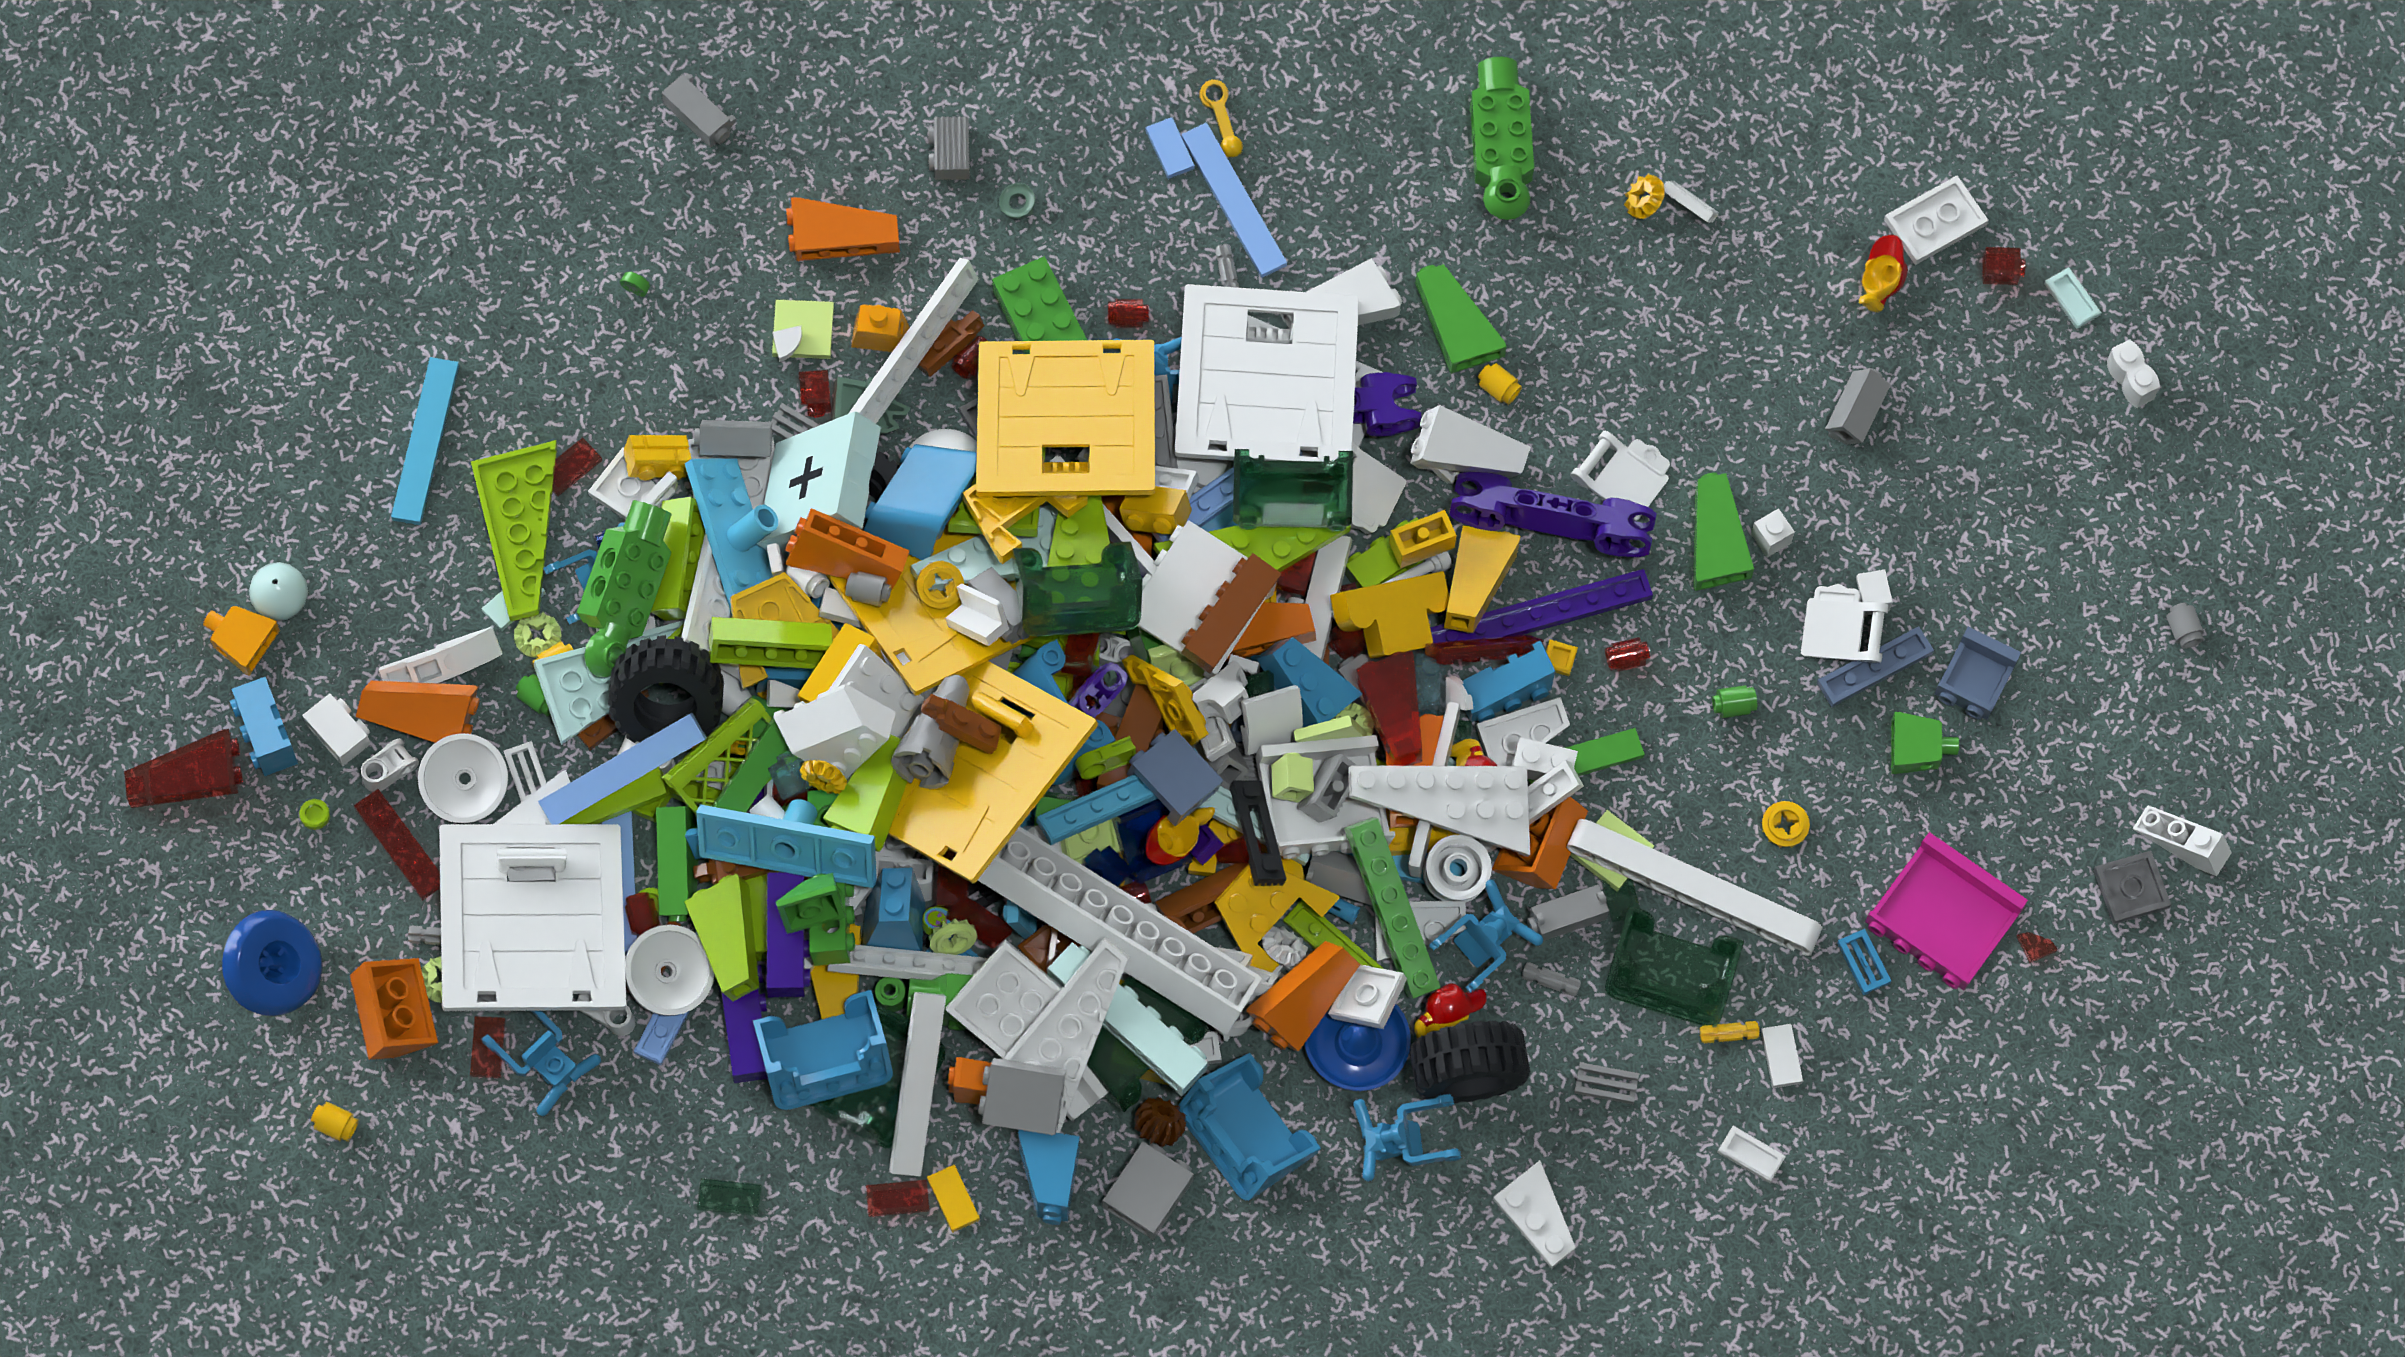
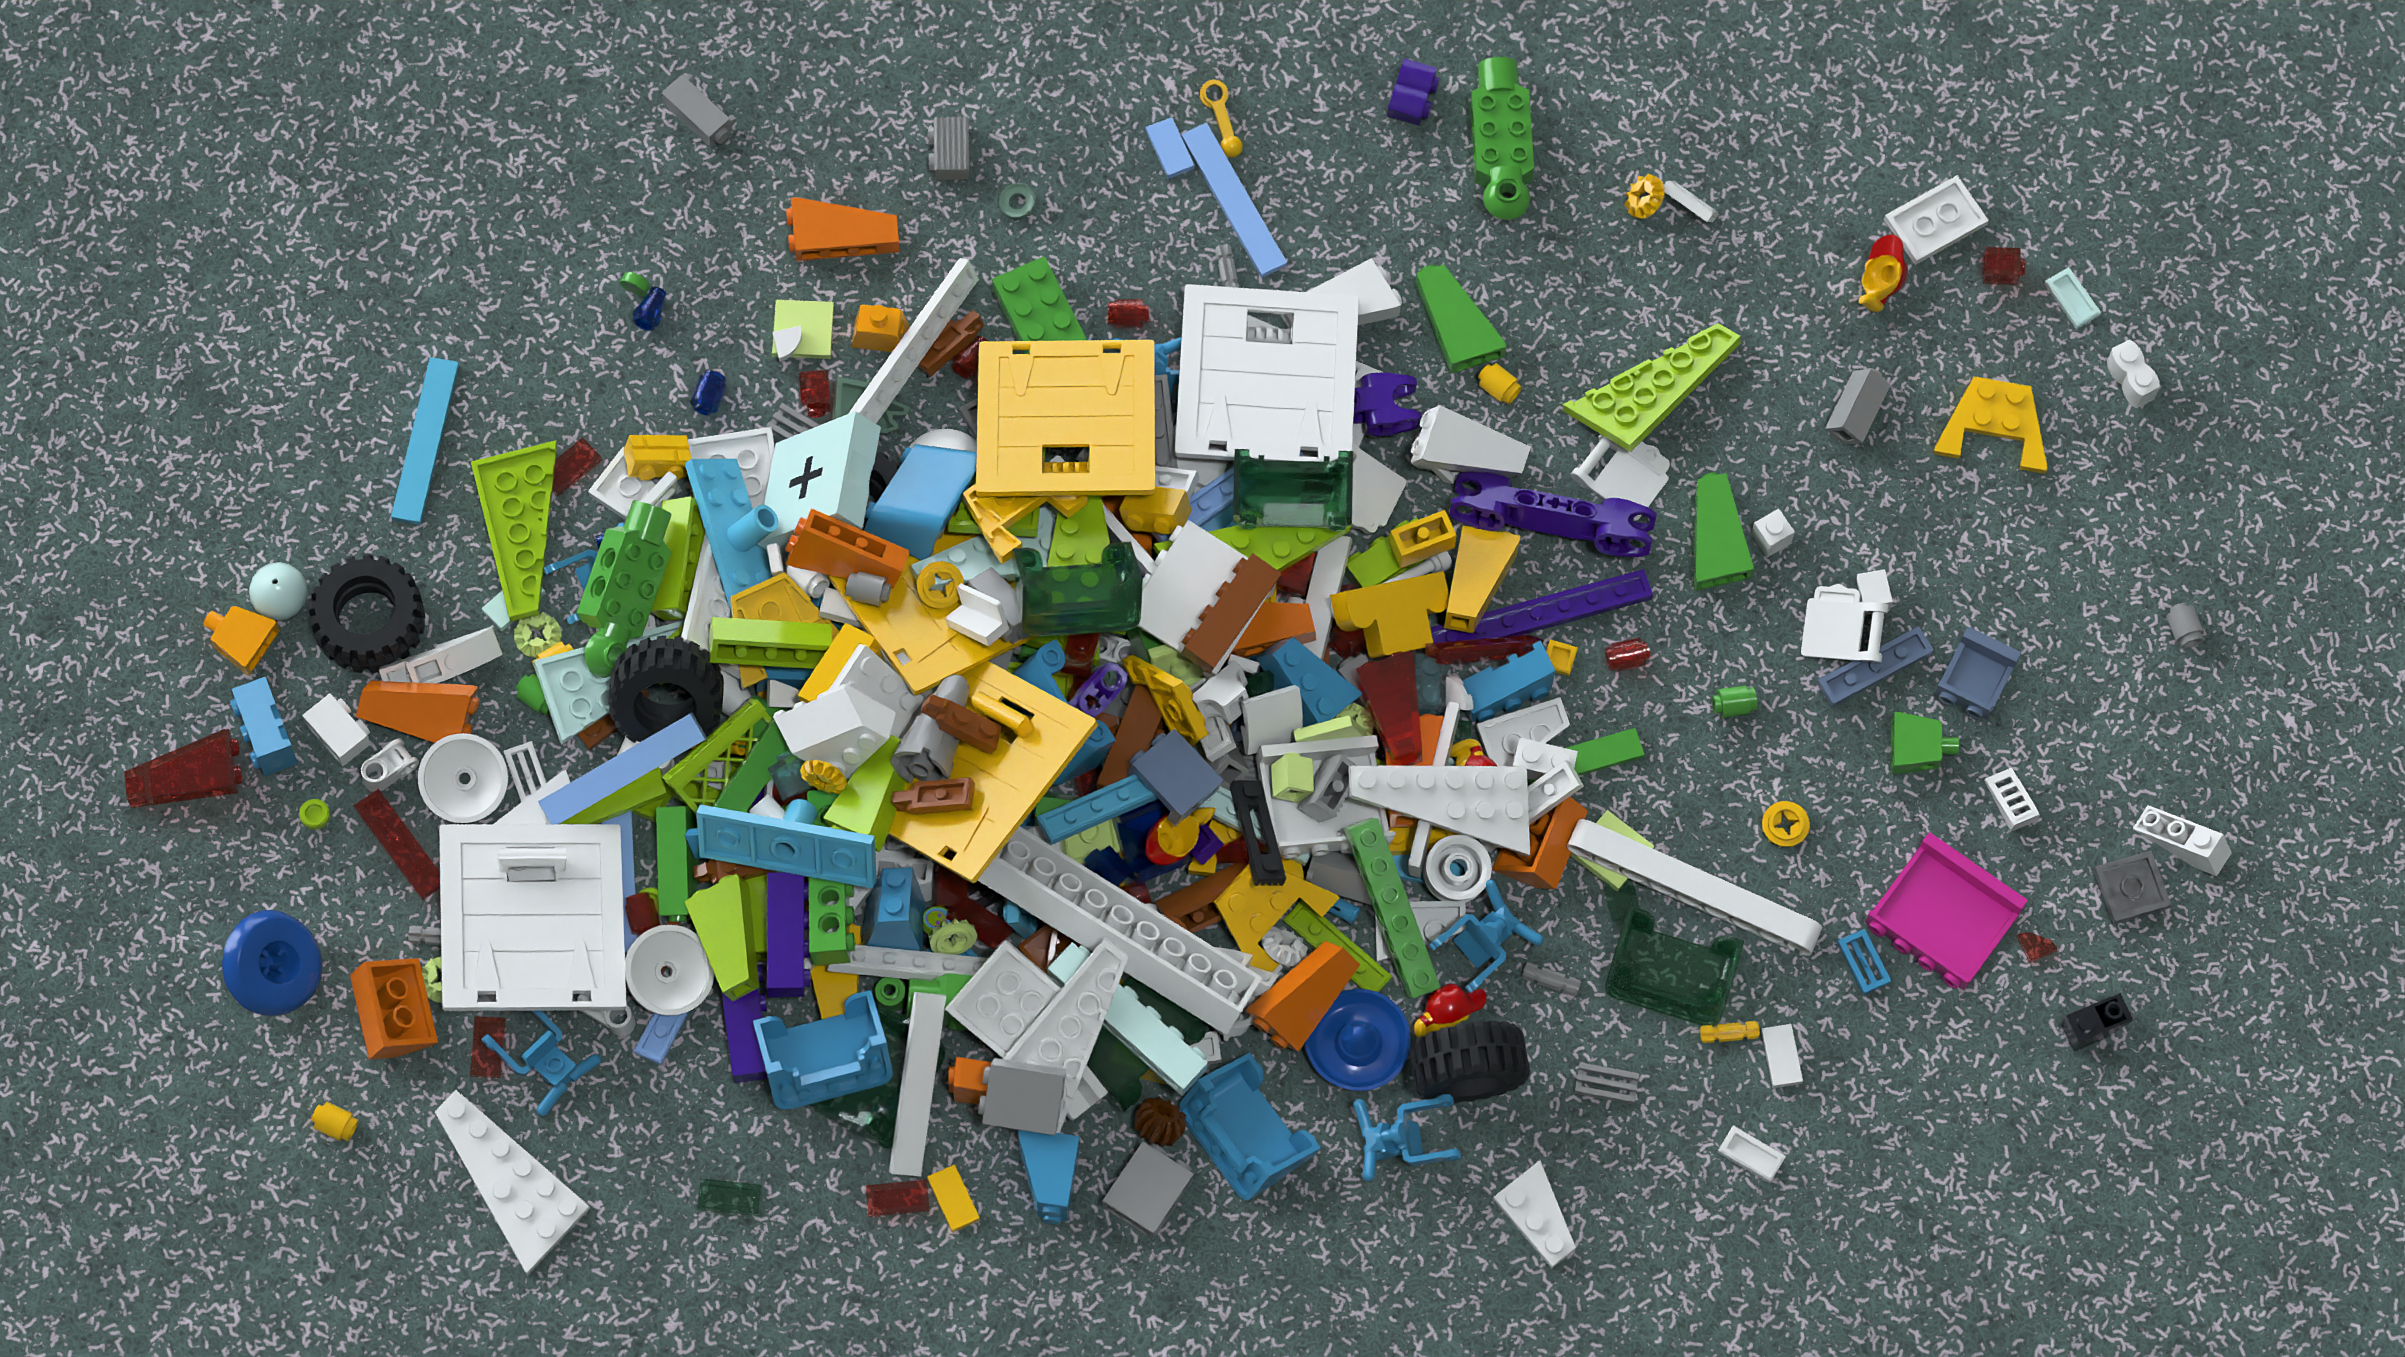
(359, 578): none -> black tyre
(520, 1192): none -> white wing
(649, 311): none -> clear blue cone
(708, 392): none -> clear blue brick
(734, 438): light grey brick -> none
(811, 903): bright green slope -> none
(936, 796): none -> dark orange hinge
(1105, 758): lime piece -> none
(1368, 997): white tile -> none
(1412, 92): none -> dark purple brick
(1569, 913): light grey brick -> none
(1651, 390): none -> lime wing
(1997, 411): none -> yellow wing
(2012, 821): none -> white slope
(2096, 1021): none -> black slope

